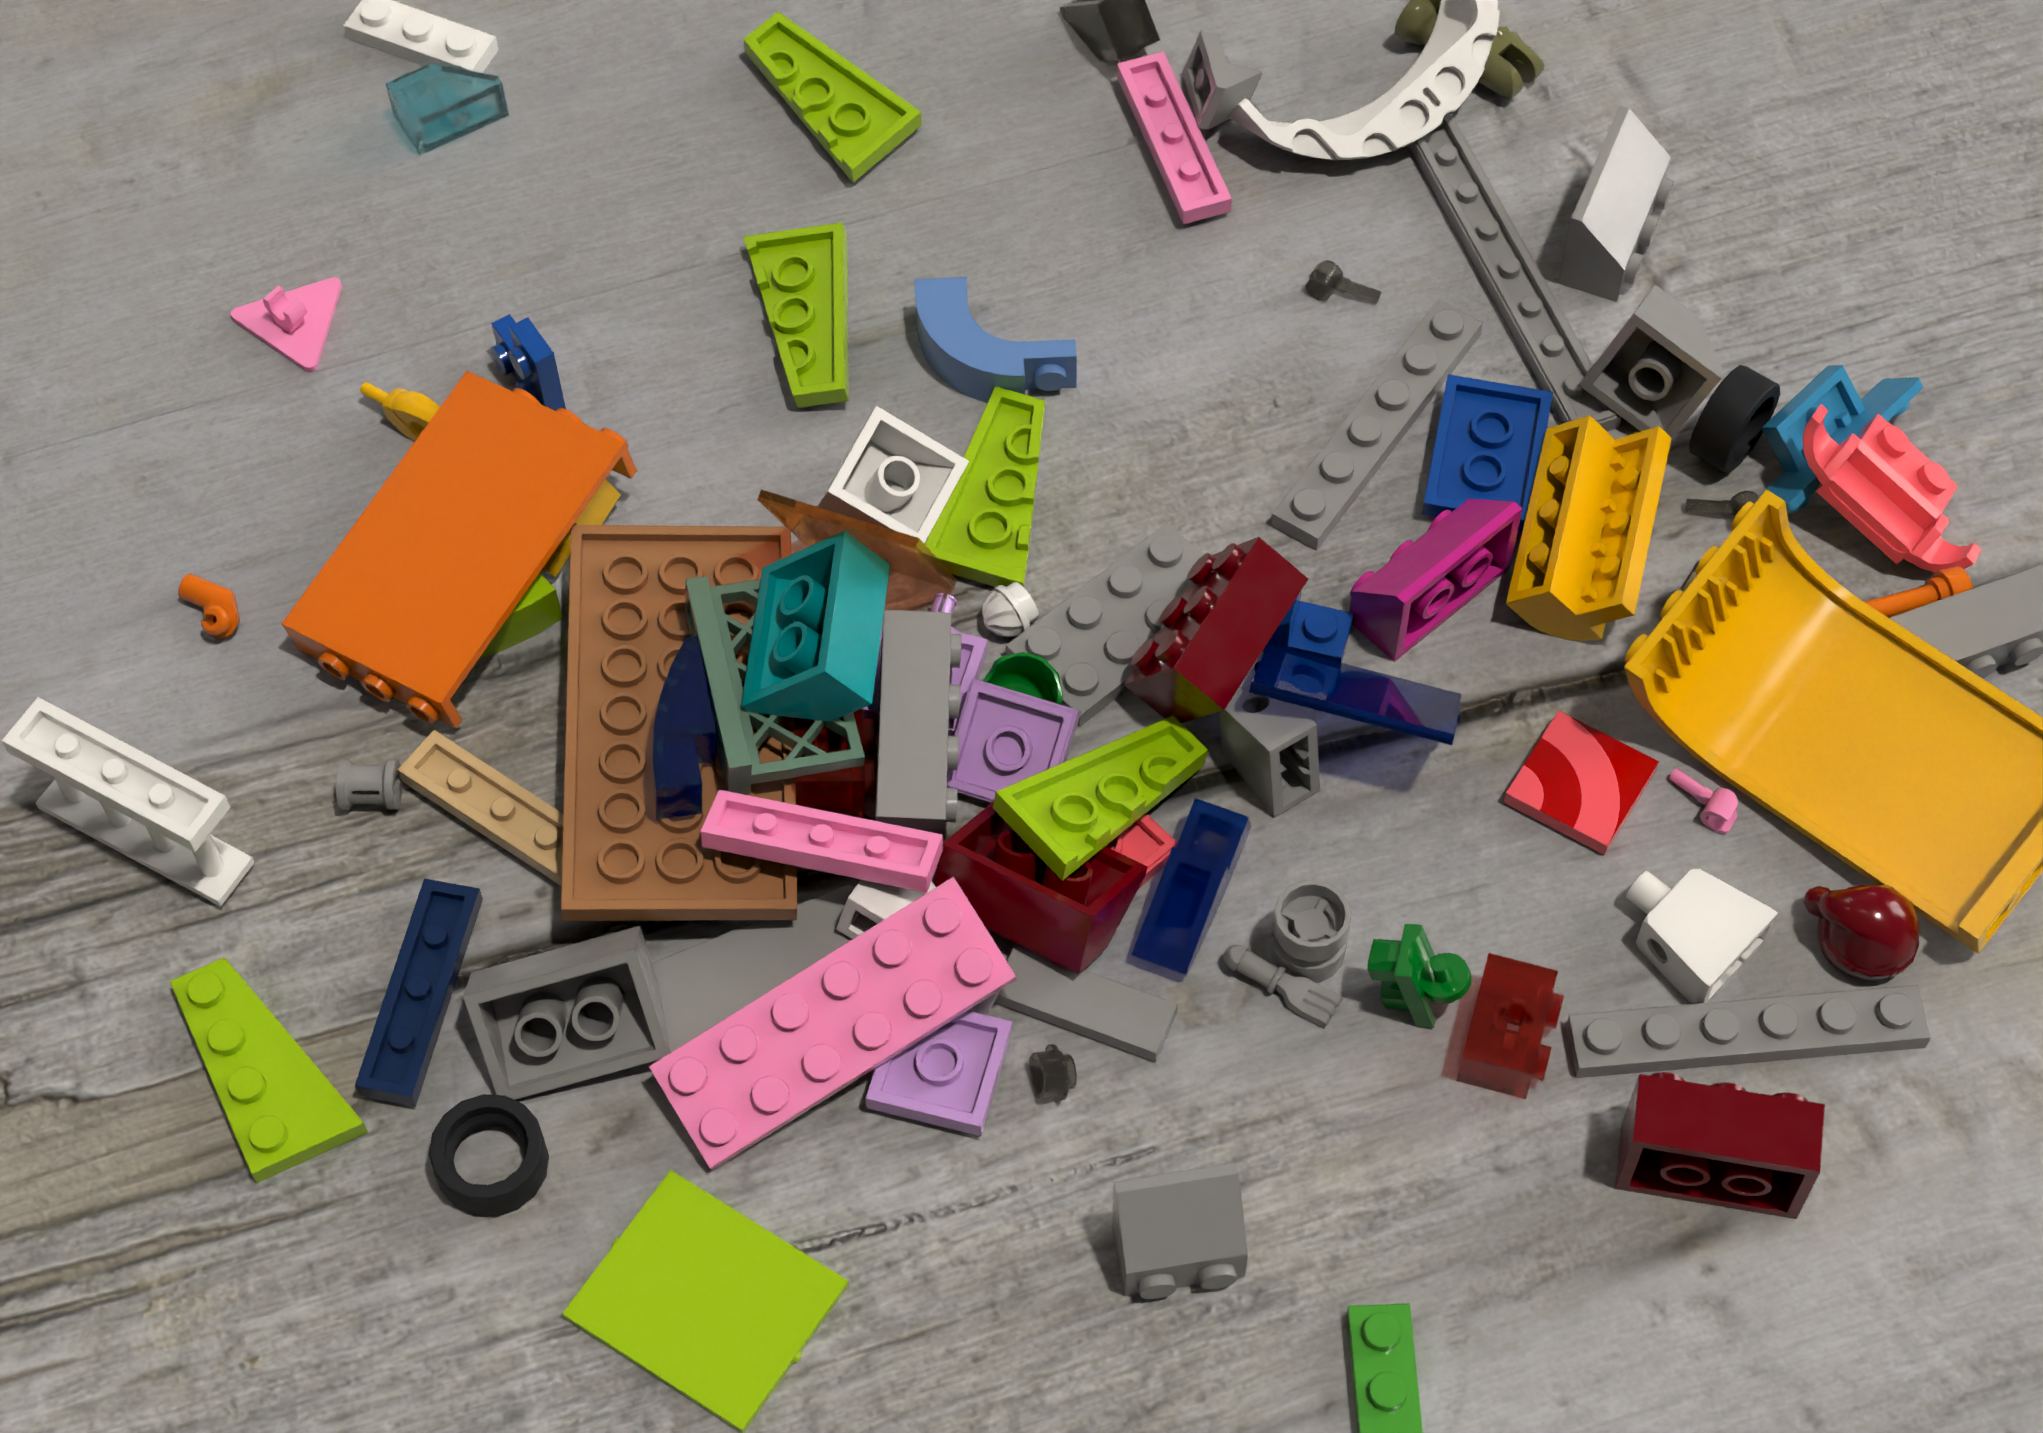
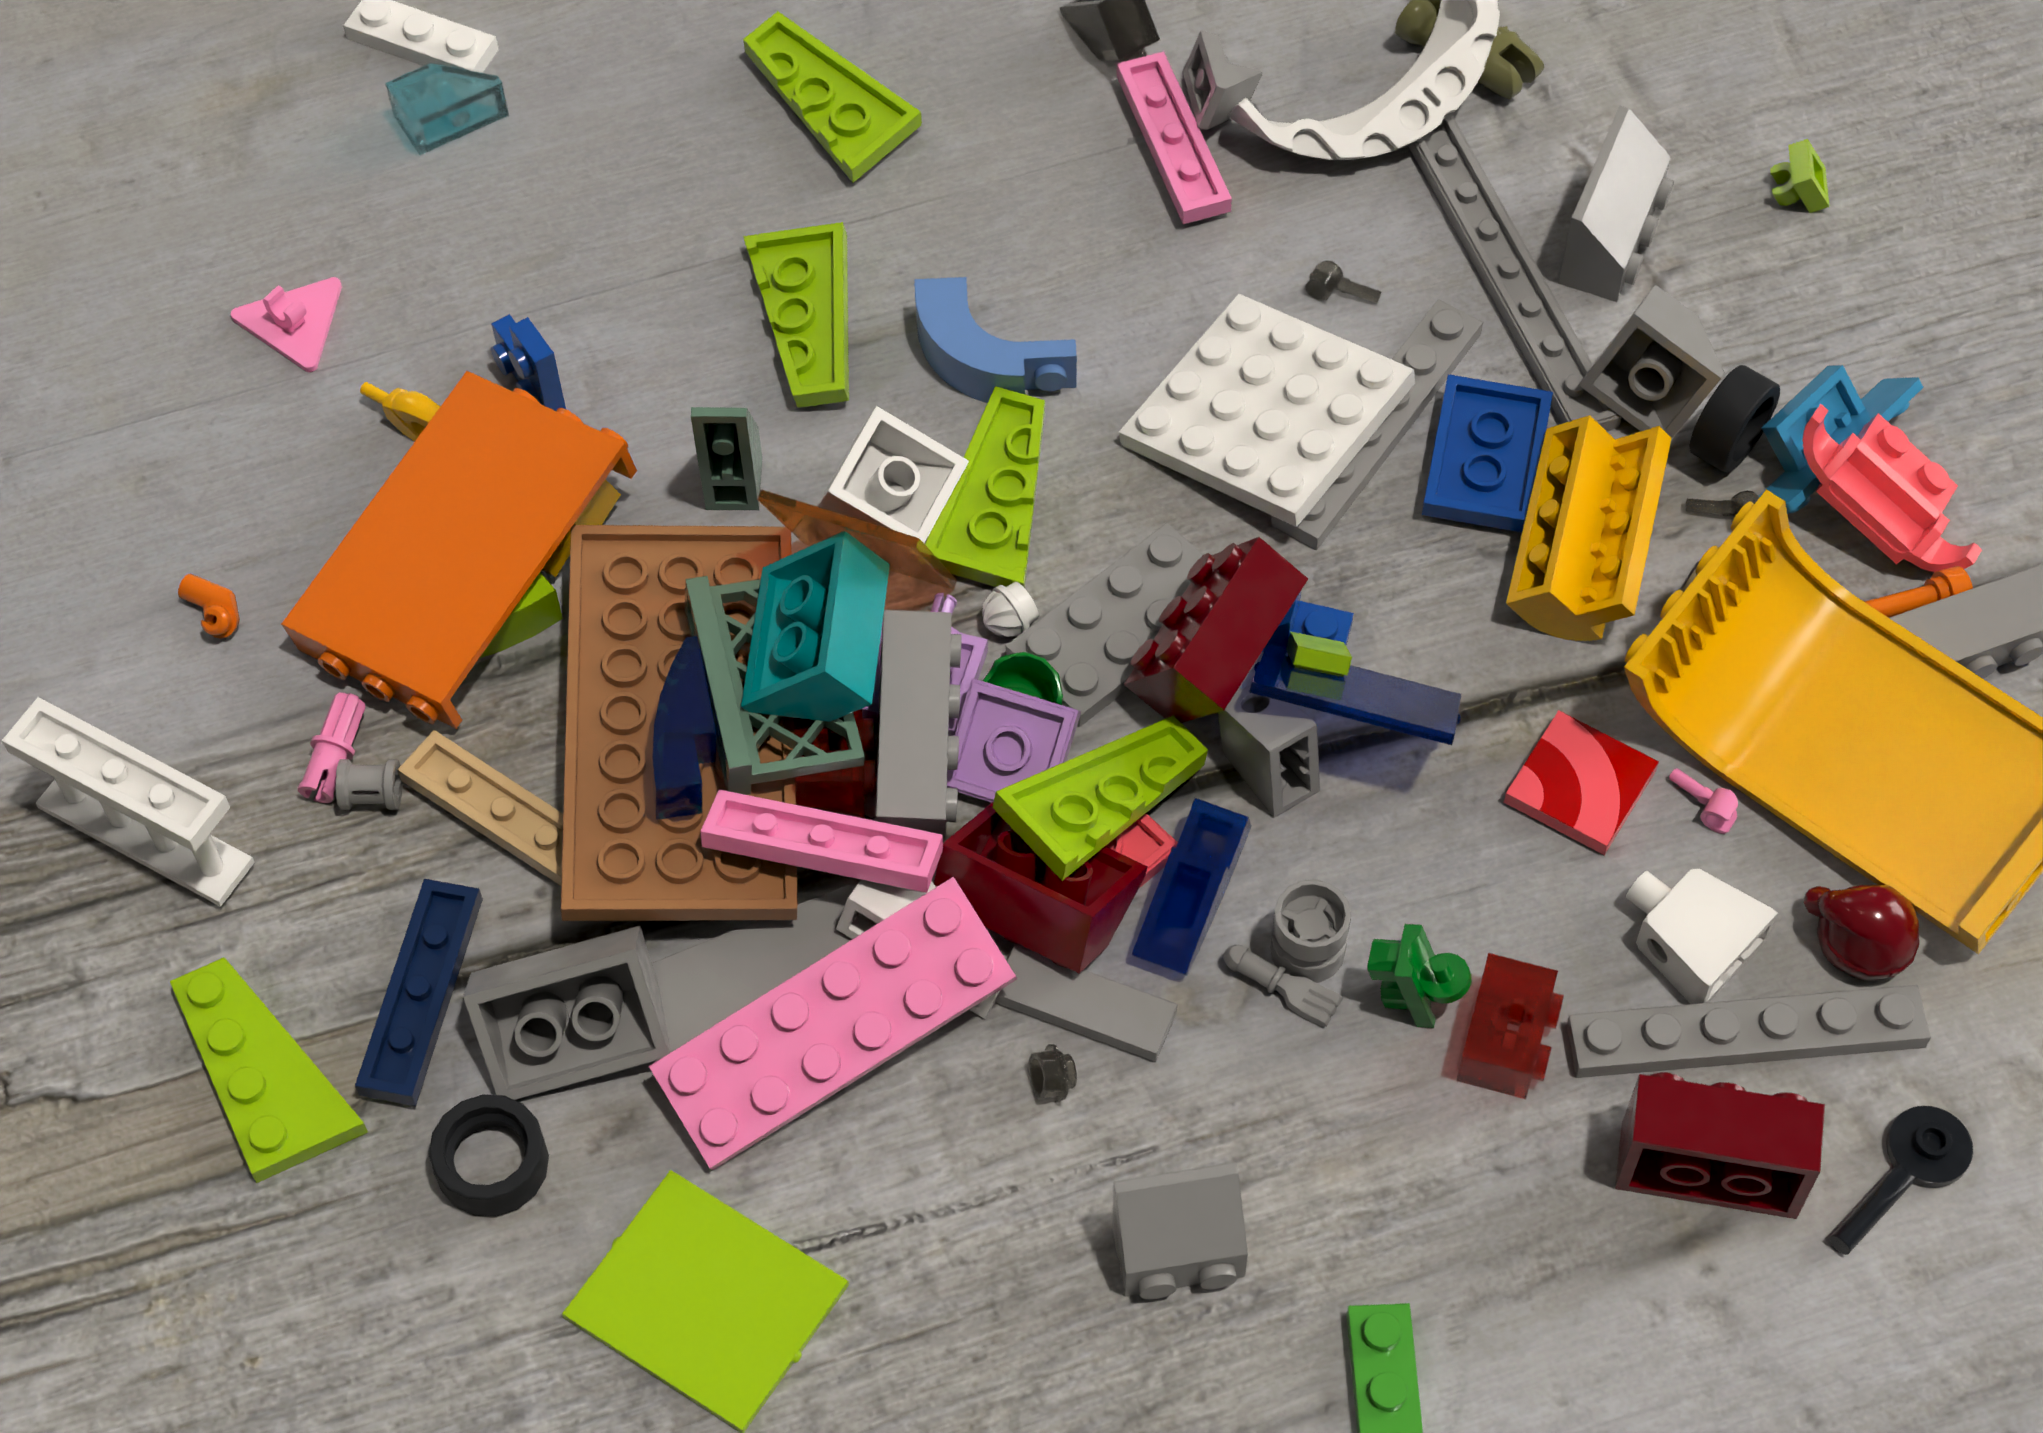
(331, 746): none -> bright pink axle
(728, 457): none -> sand green slope
(946, 1075): lavender plate -> none
(1267, 409): none -> white plate
(1318, 654): none -> lime tile
(1435, 574): dark pink slope -> none
(1804, 178): none -> lime tile
(1925, 1149): none -> black piece

